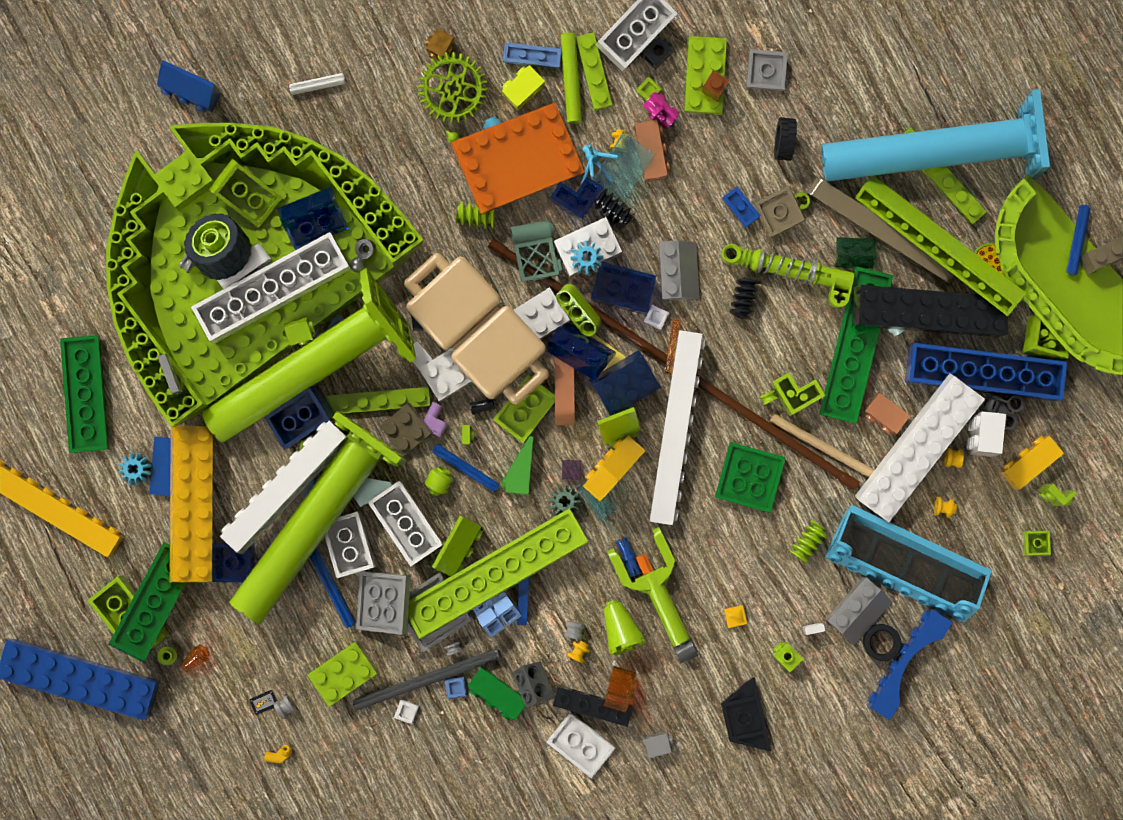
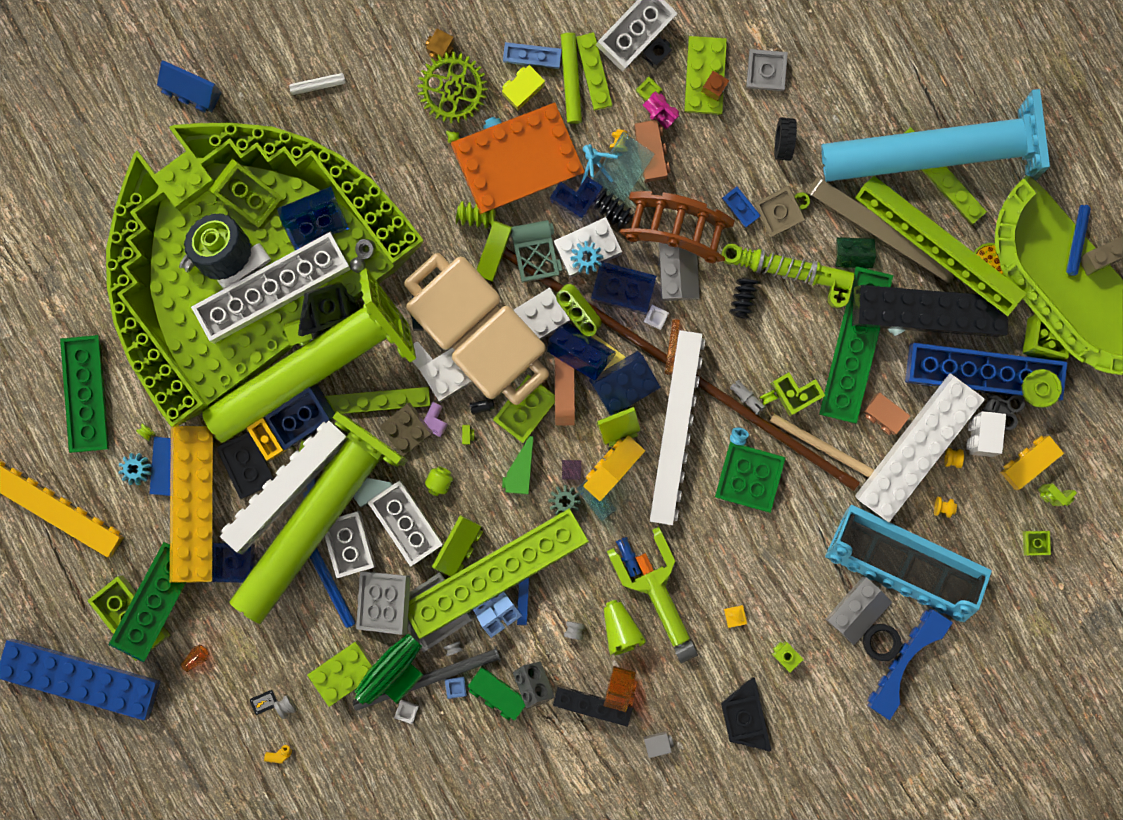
(145, 432): none -> lime bush
(170, 374): light grey tile -> none
(173, 655): lime plate -> none
(245, 465): none -> black plate
(265, 439): none -> yellow brick
(325, 308): none -> black wing
(391, 673): none -> green plate
(466, 468): blue axle -> none
(494, 250): none -> lime tile
(579, 650): yellow wheel -> none
(580, 744): white tile -> none
(683, 205): none -> dark orange fence
(739, 436): none -> medium azure bush
(747, 397): none -> light grey pin
(809, 542): lime piece -> none
(813, 628): white tile -> none
(1041, 388): none -> lime tile

